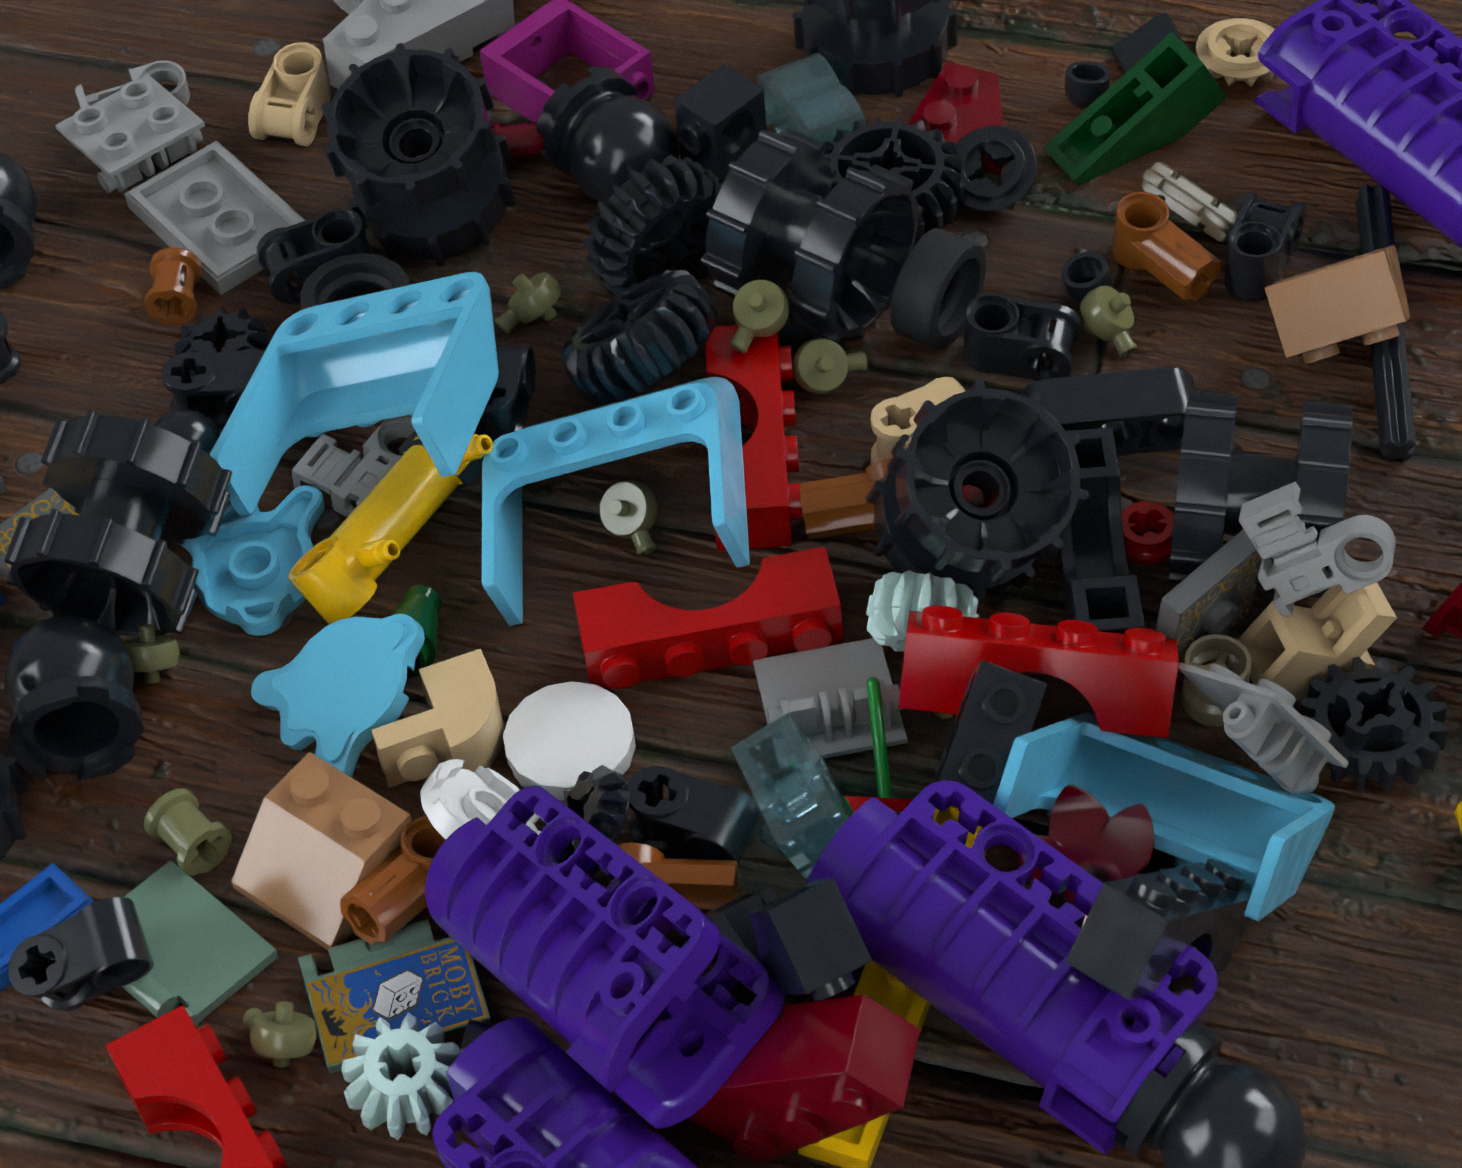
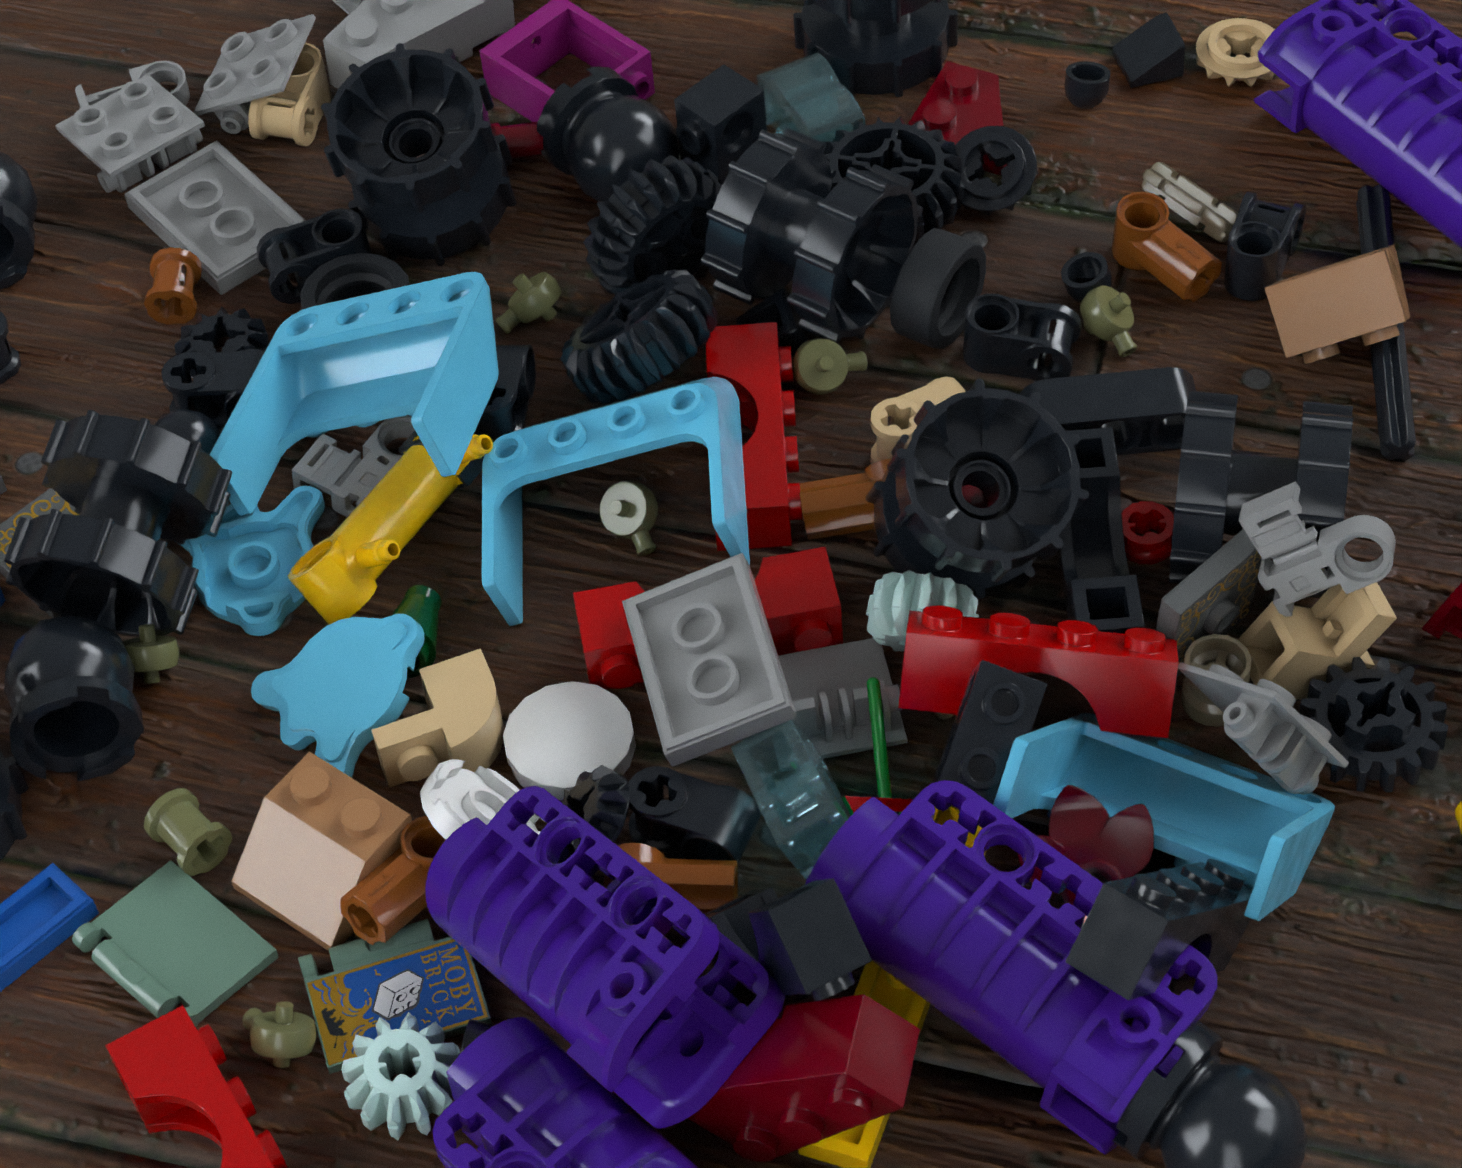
(83, 956): black piece -> none
(251, 69): none -> light grey hinge
(708, 660): none -> light grey tile
(759, 311): olive piece -> none
(1138, 113): dark green slope -> none

